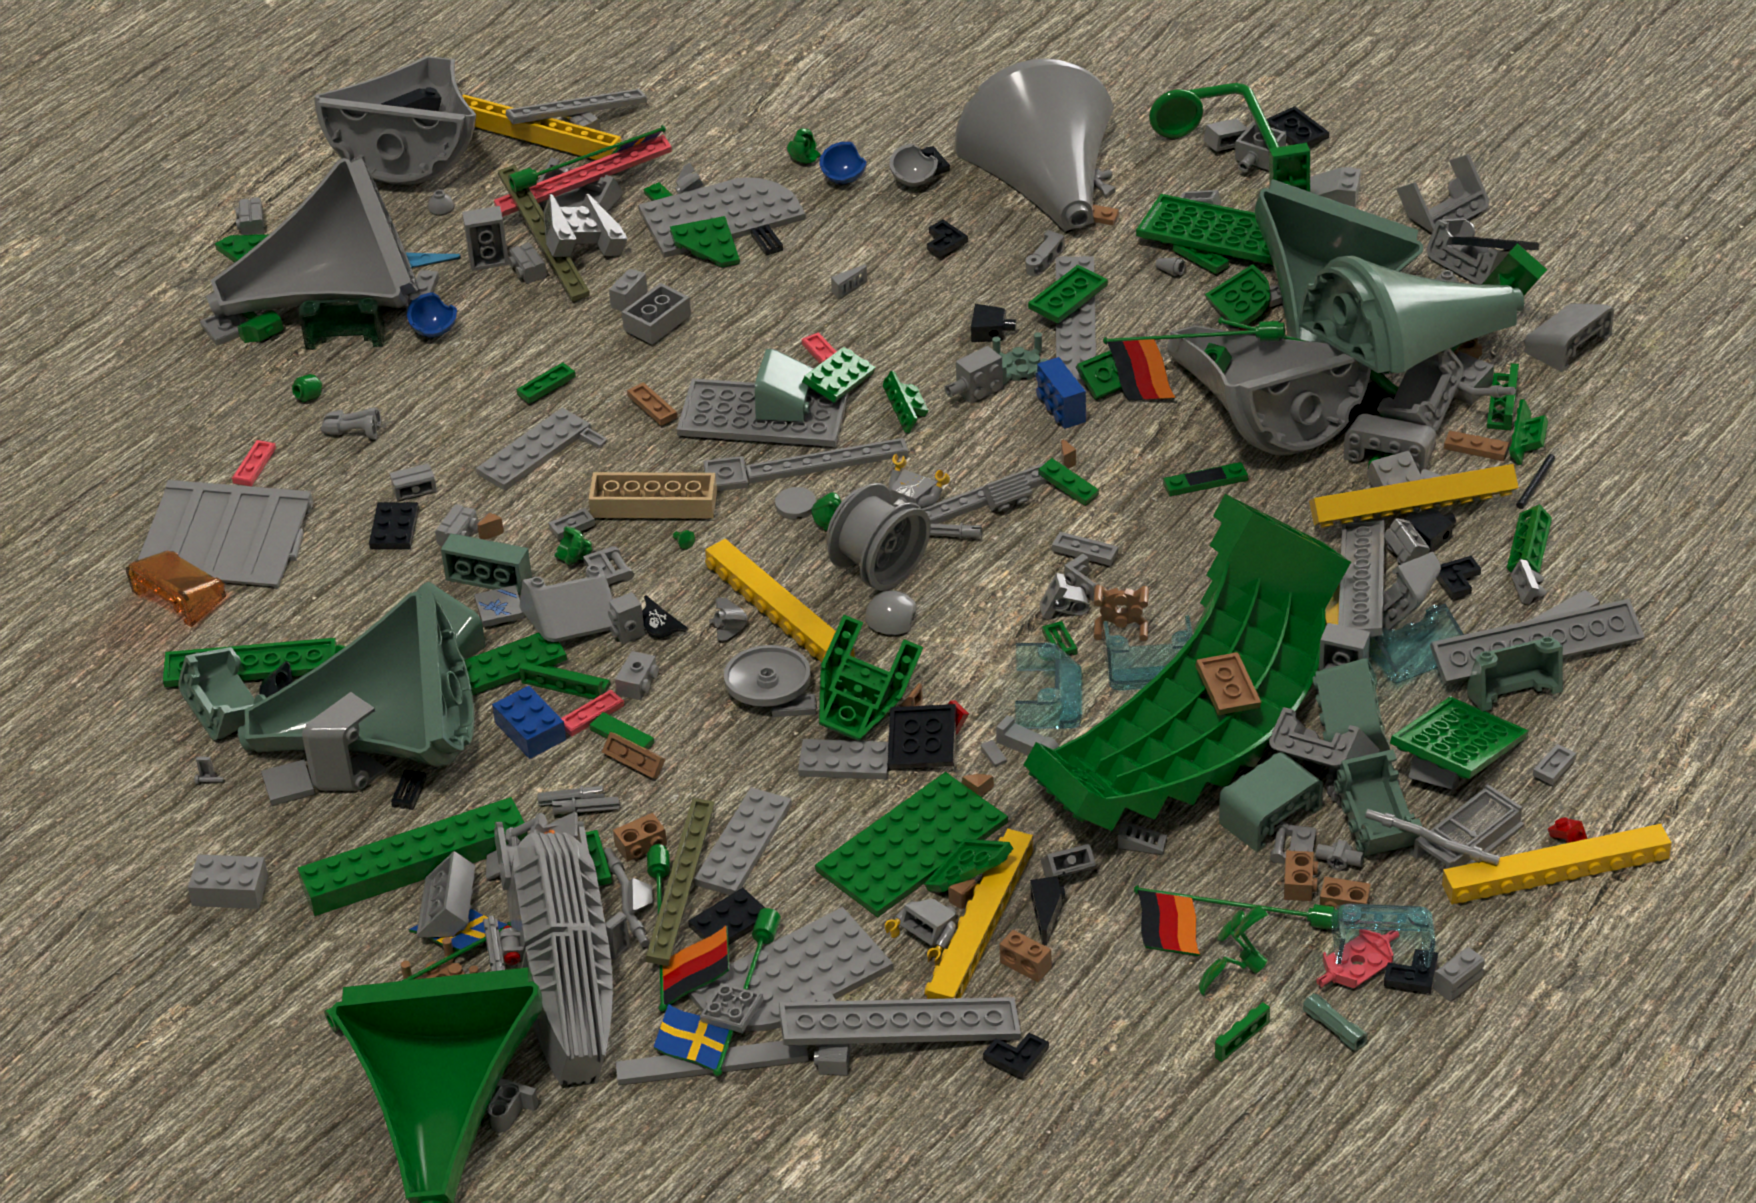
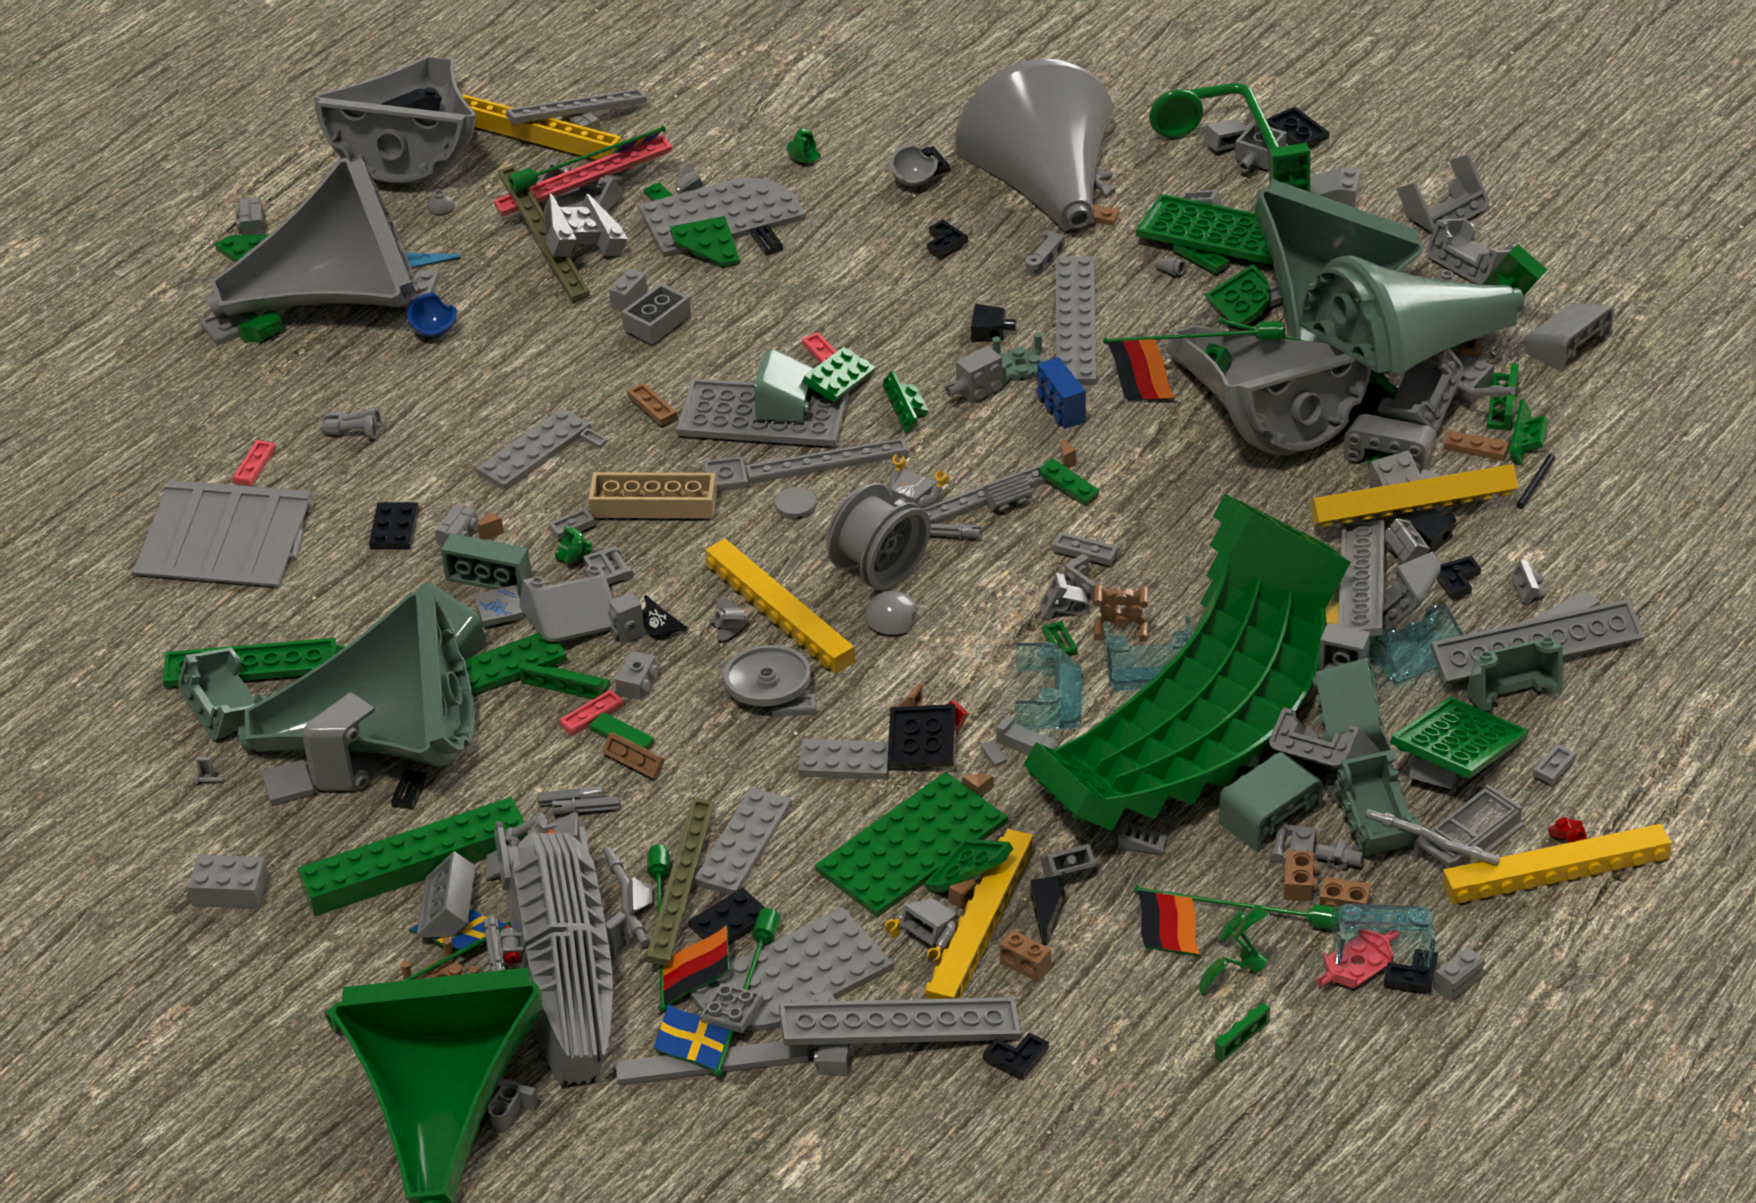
(178, 583): clear orange windscreen -> none
(276, 680): black hat -> none
(307, 387): green head -> none
(341, 318): clear green windscreen -> none
(413, 482): light grey brick -> none
(485, 238): light grey brick -> none
(527, 263): light grey brick -> none
(529, 722): blue brick -> none
(546, 383): green plate -> none
(597, 854): green plate -> none
(638, 836): medium nougat brick -> none
(685, 538): green rock -> none
(824, 509): green hair -> none
(841, 284): light grey slope -> none
(842, 163): blue cylinder -> none
(856, 692): green wedge -> none
(1068, 294): green plate -> none
(1100, 375): green plate -> none
(1205, 479): green plate -> none
(1228, 683): medium nougat plate -> none
(1347, 1031): sand green axle -> none
(1494, 243): black tile -> none
(1535, 538): green fence -> none

